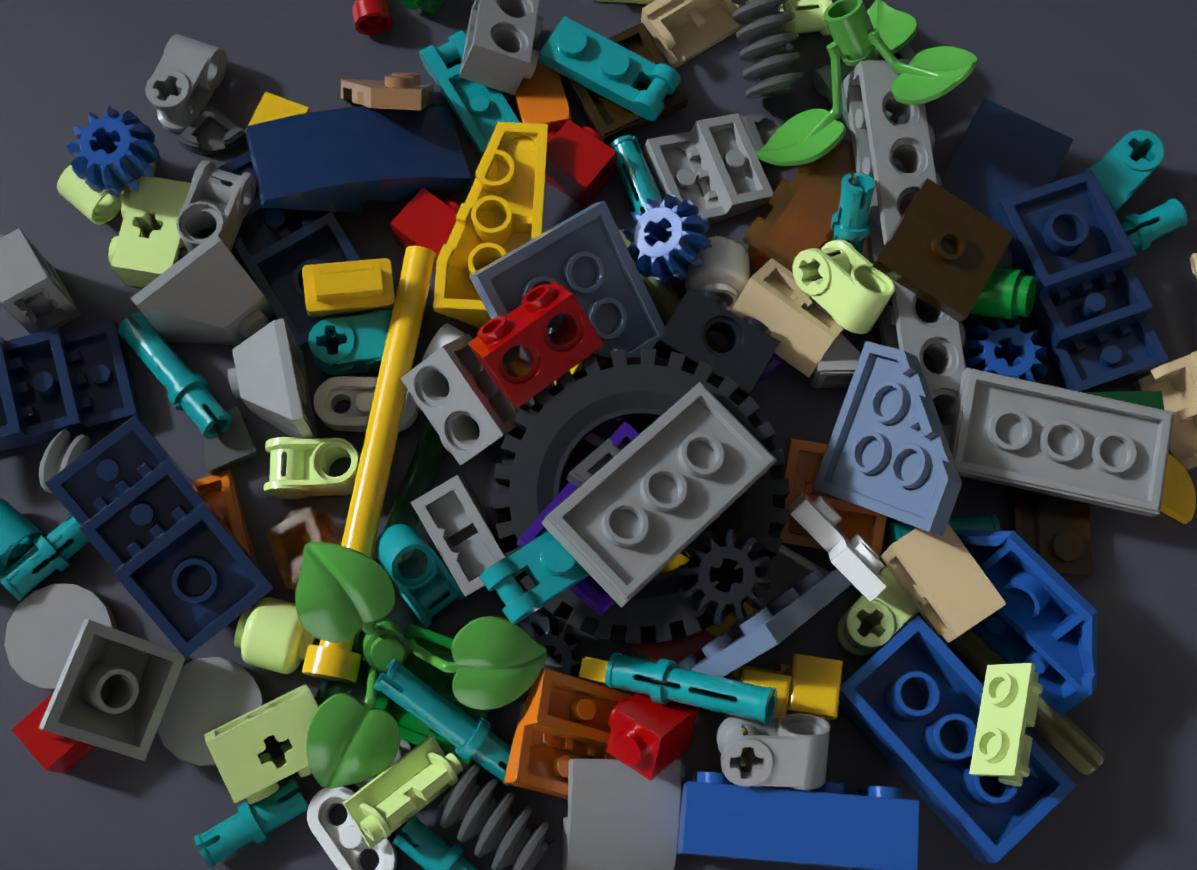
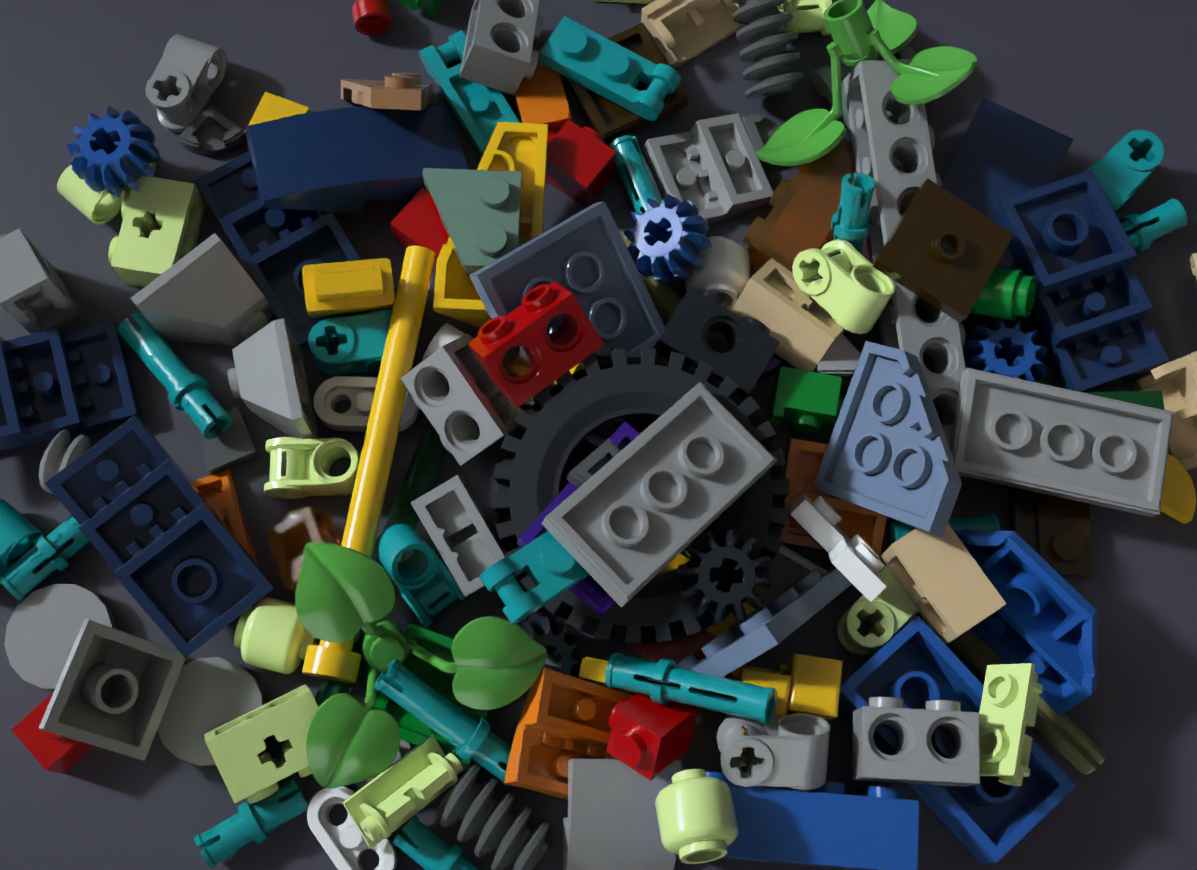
(215, 201): light grey piece -> none
(478, 211): none -> sand green wing
(696, 817): none -> yellowish green head
(805, 400): none -> green brick
(915, 757): none -> light grey brick

